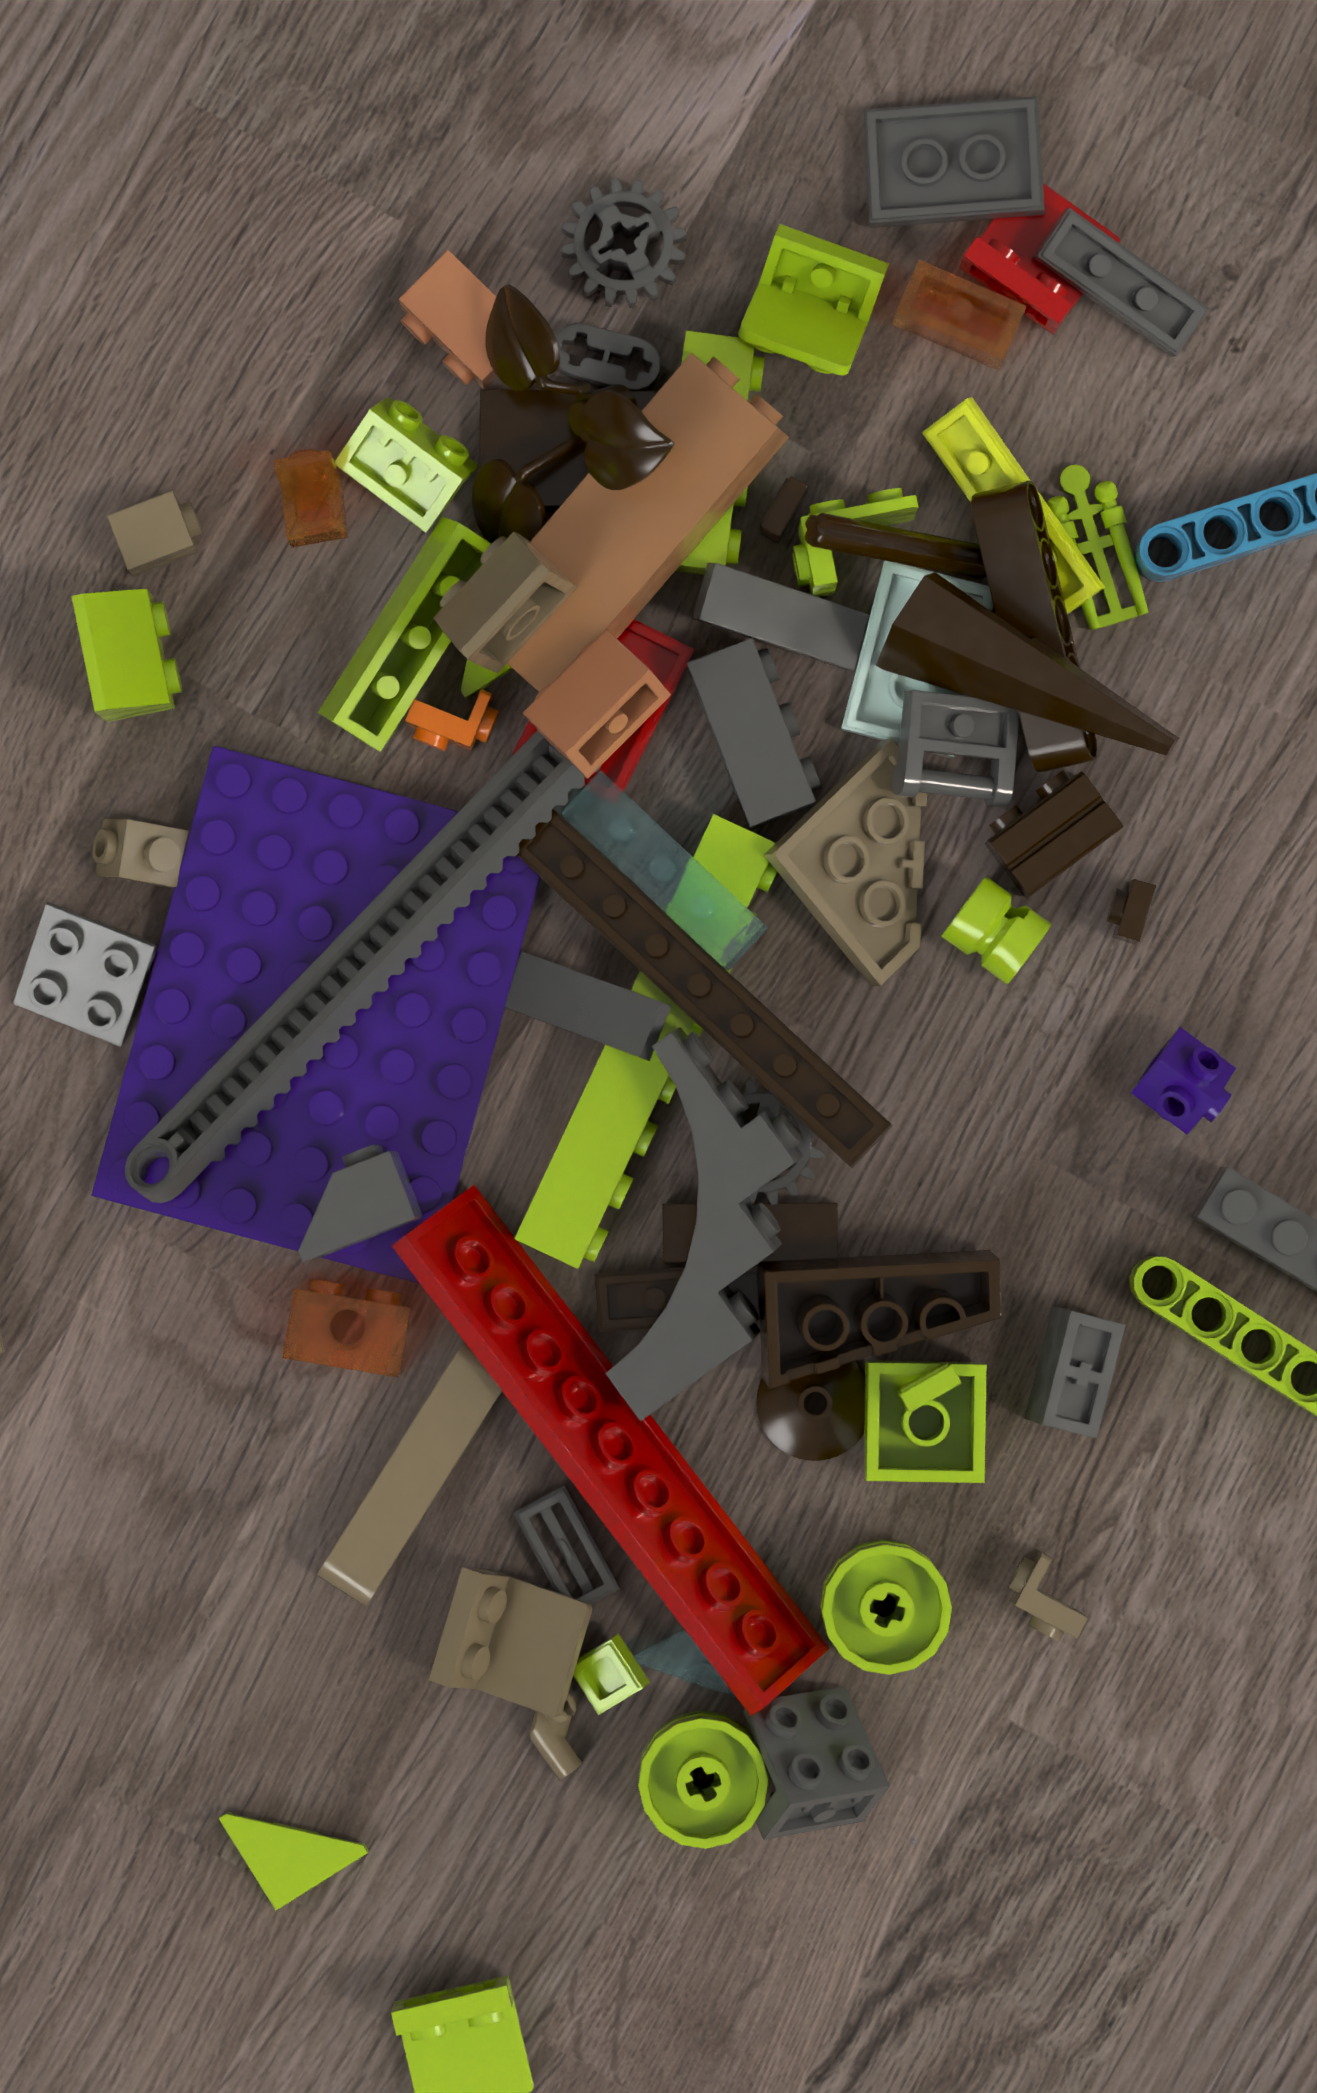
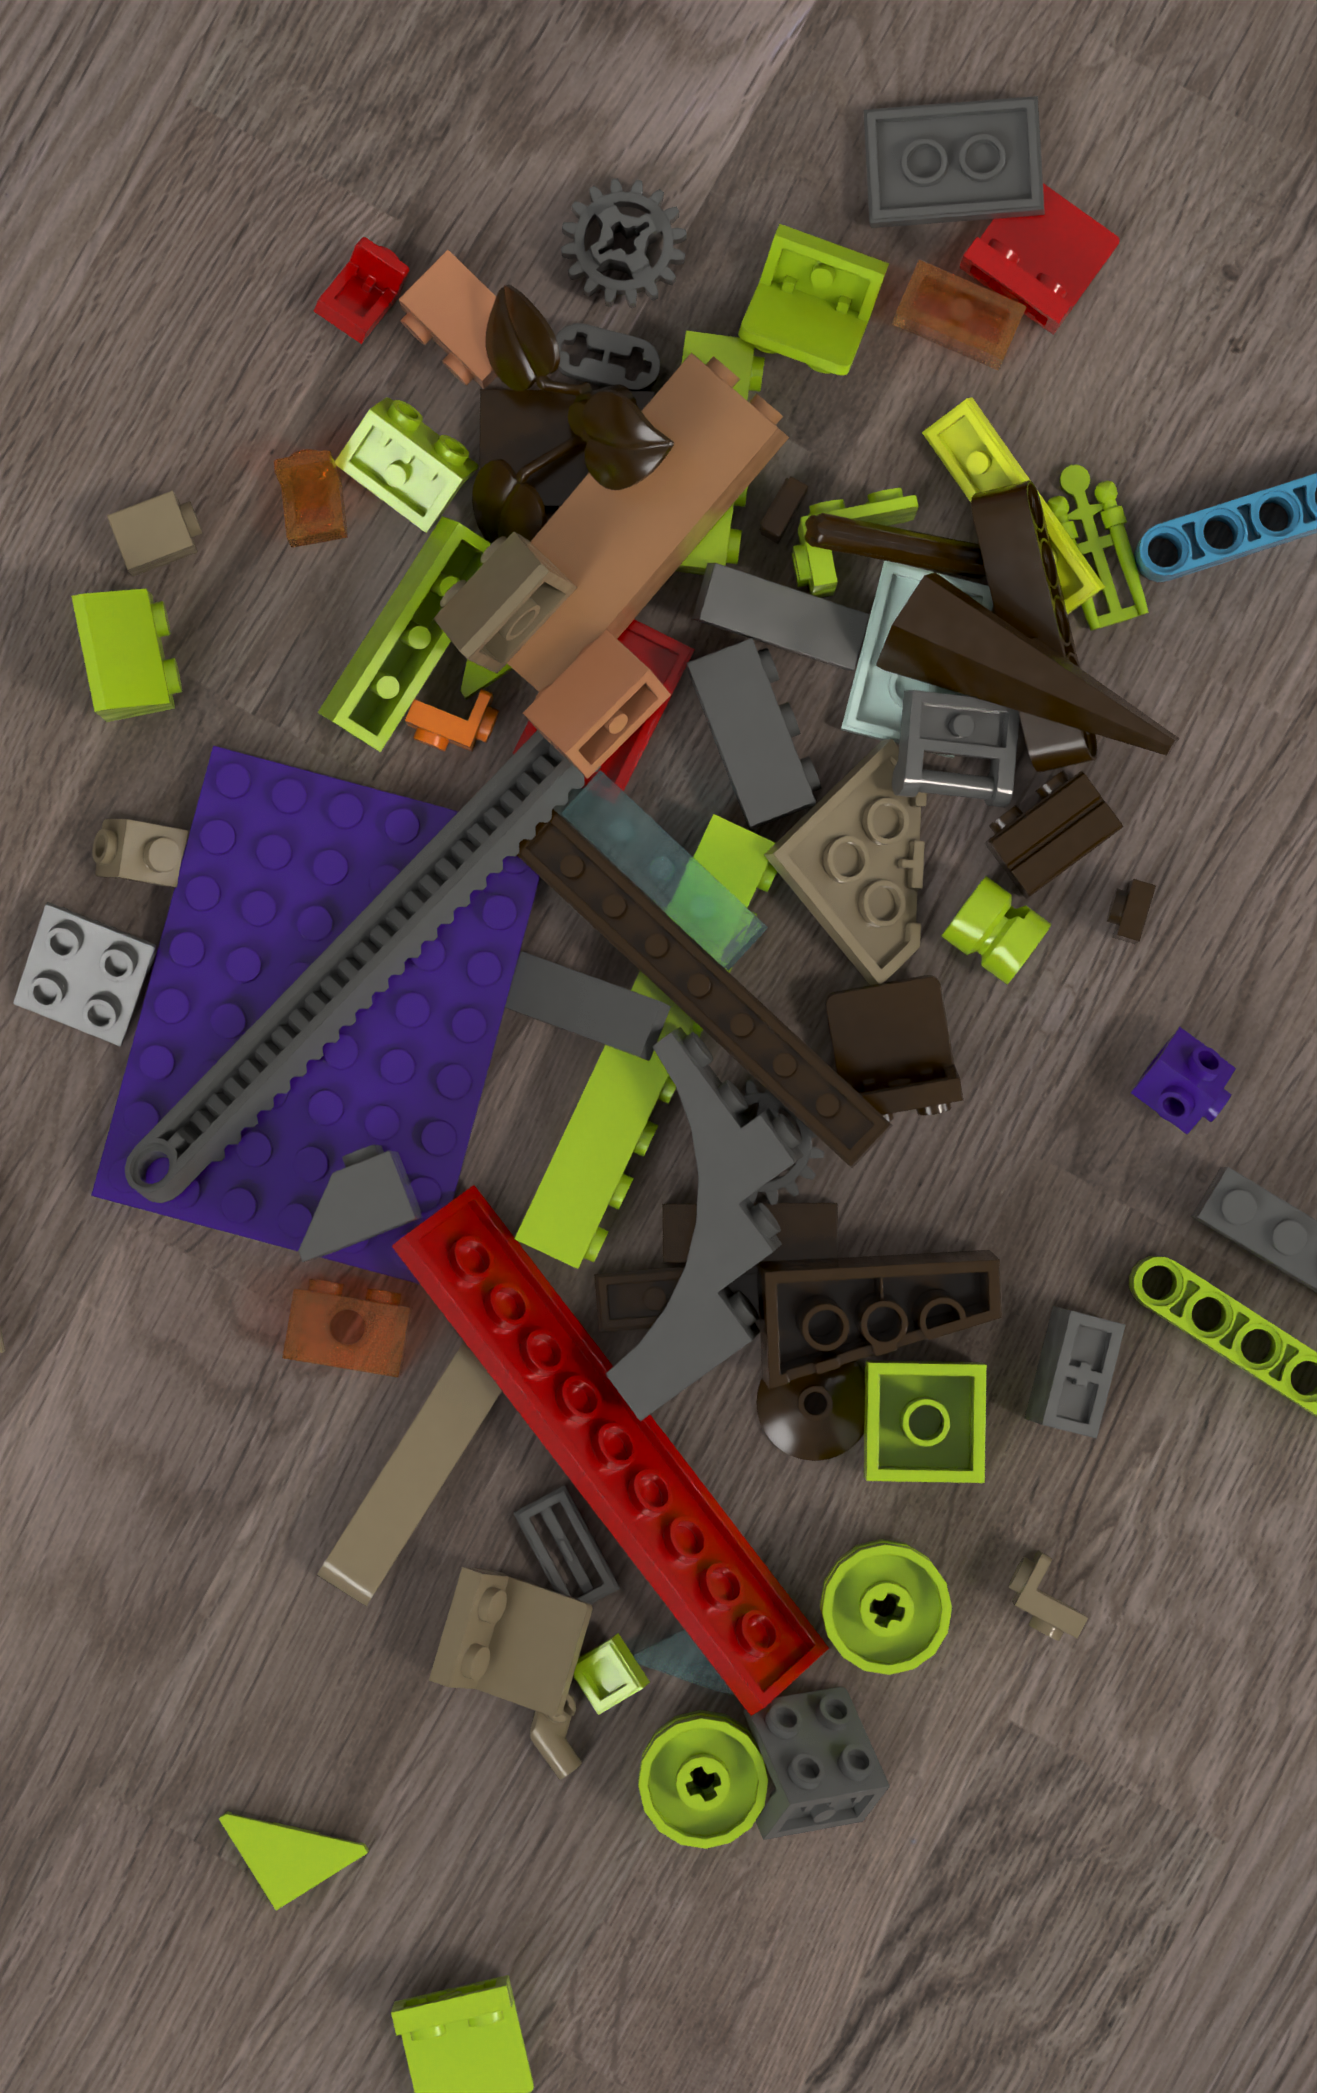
(363, 290): none -> red bracket
(895, 1045): none -> dark brown bracket
(928, 1386): lime tile -> none
(1120, 282): dark grey tile -> none

